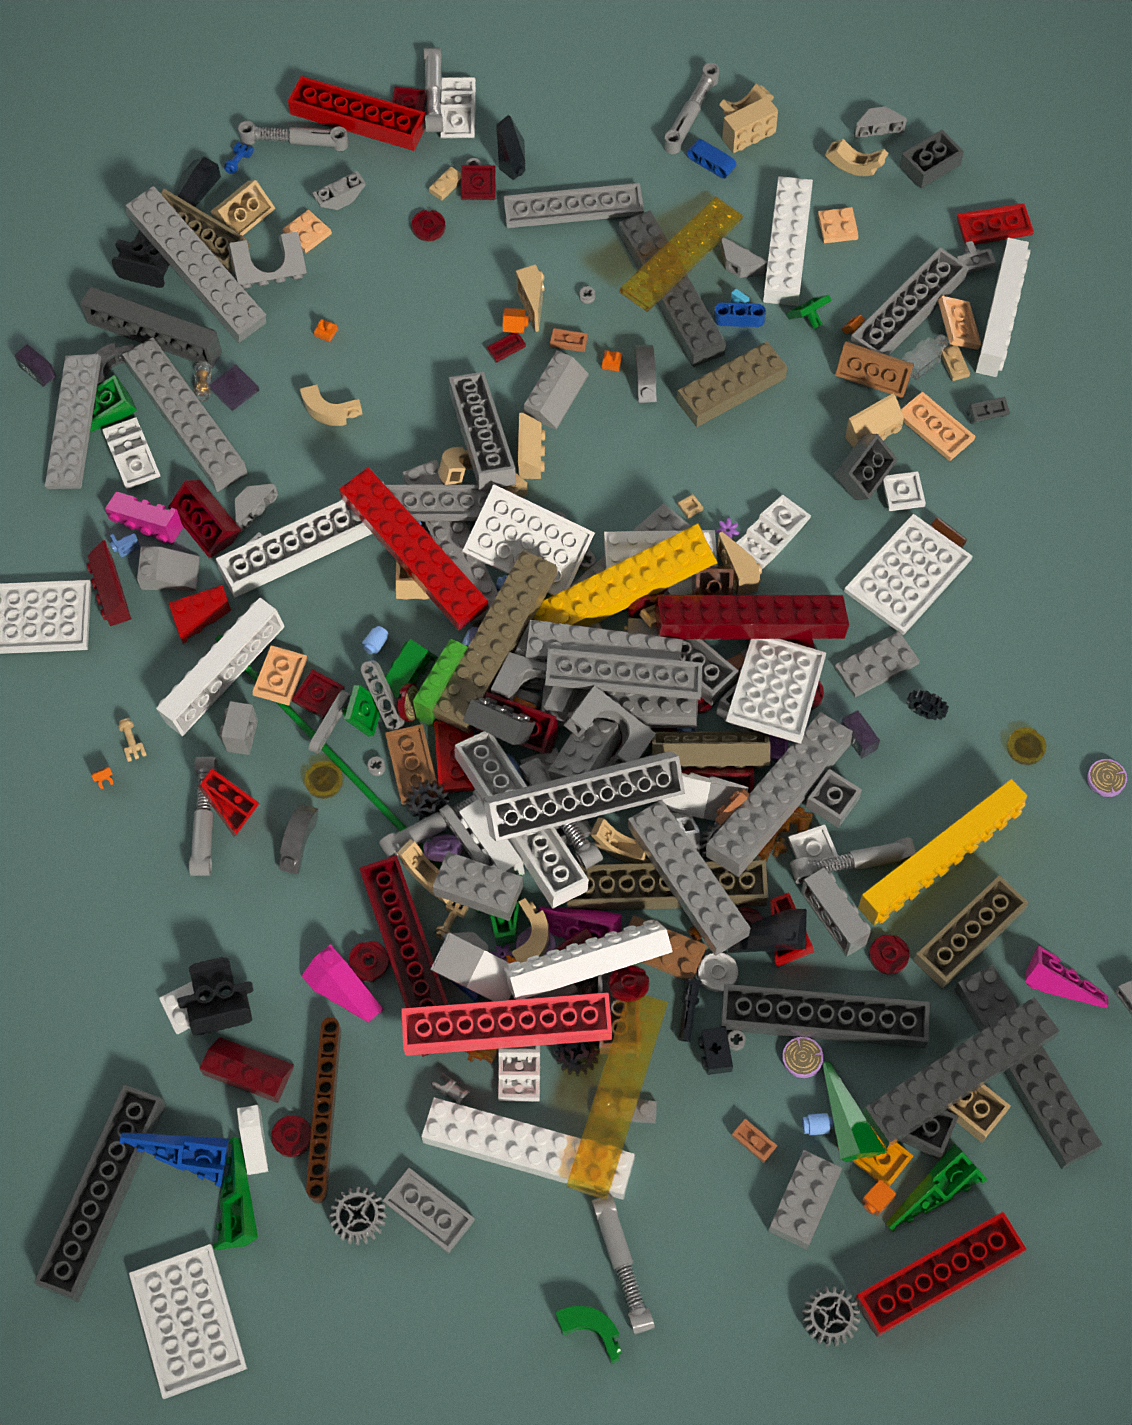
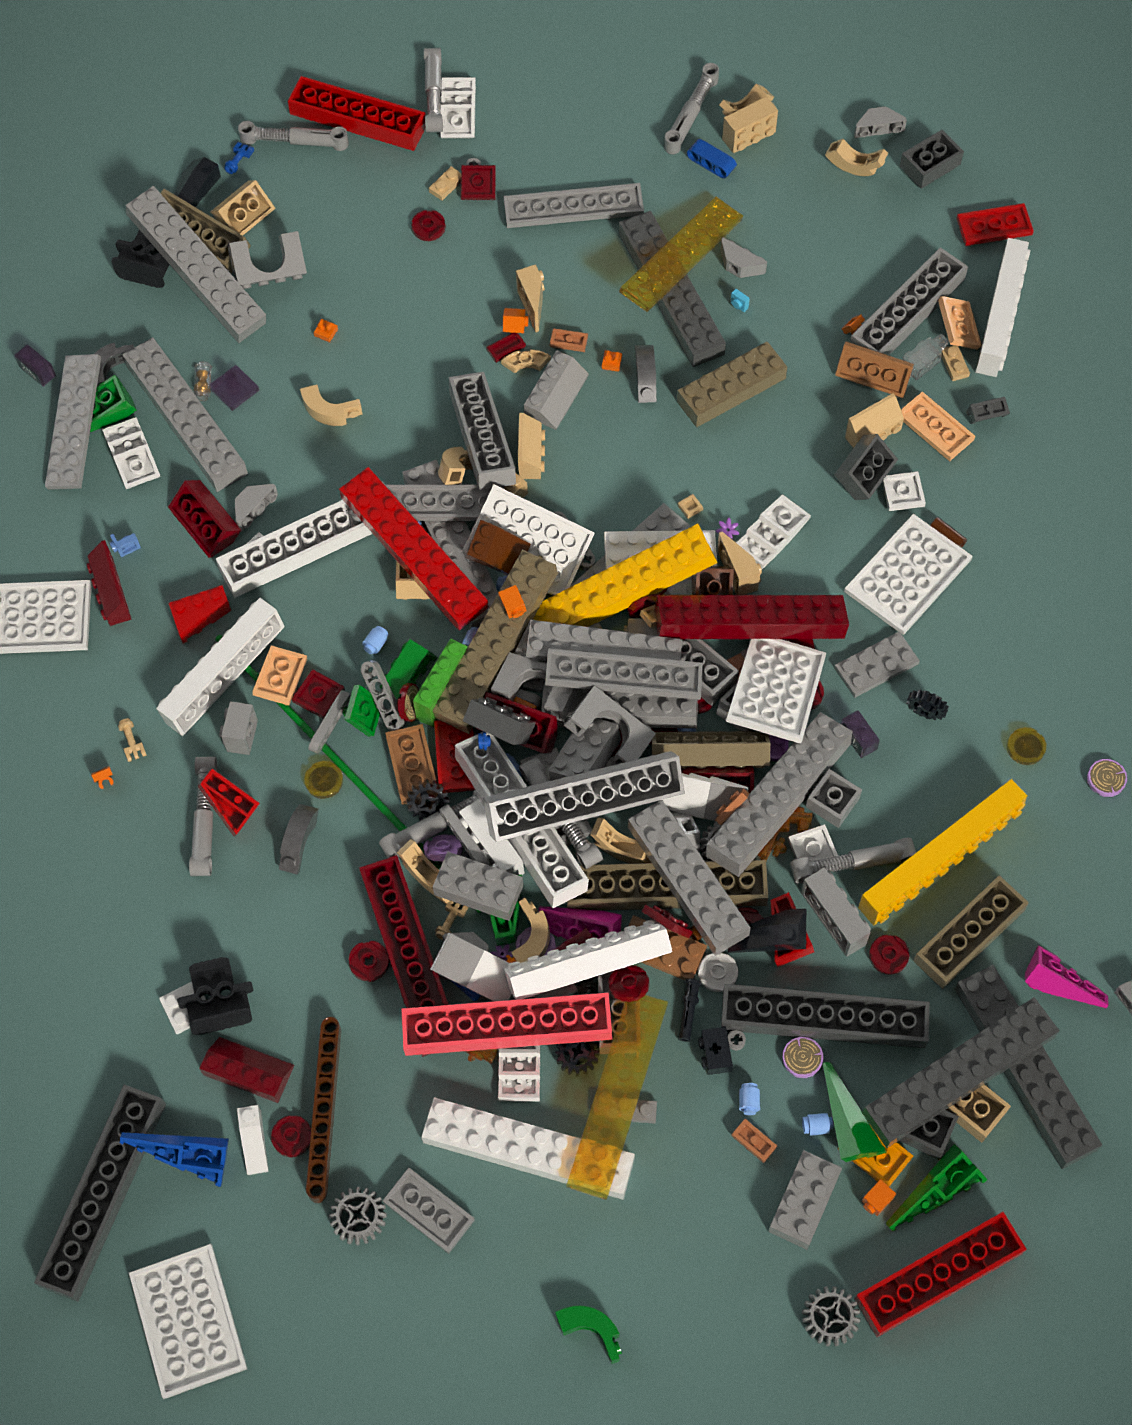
(143, 323): dark grey brick -> none
(145, 517): dark pink wedge -> none
(167, 569): light grey slope -> none
(237, 1214): green wedge -> none
(310, 230): light nougat plate -> none
(335, 980): dark pink wedge -> none
(340, 192): light grey slope -> none
(378, 760): light grey bush -> none
(410, 98): dark red tile -> none
(451, 1089): light grey piece -> none
(483, 741): none -> blue plate
(495, 547): none -> reddish brown slope
(510, 148): black wedge -> none
(512, 602): none -> orange brick
(526, 359): none -> tan tile
(586, 290): light grey bush -> none
(621, 1260): light grey piece -> none
(668, 920): none -> dark red plate
(739, 314): blue beam -> none
(749, 1098): none -> light blue brick
(788, 241): white brick -> none
(809, 308): green tile -> none
(838, 225): light nougat plate -> none
(976, 259): light grey hinge -> none

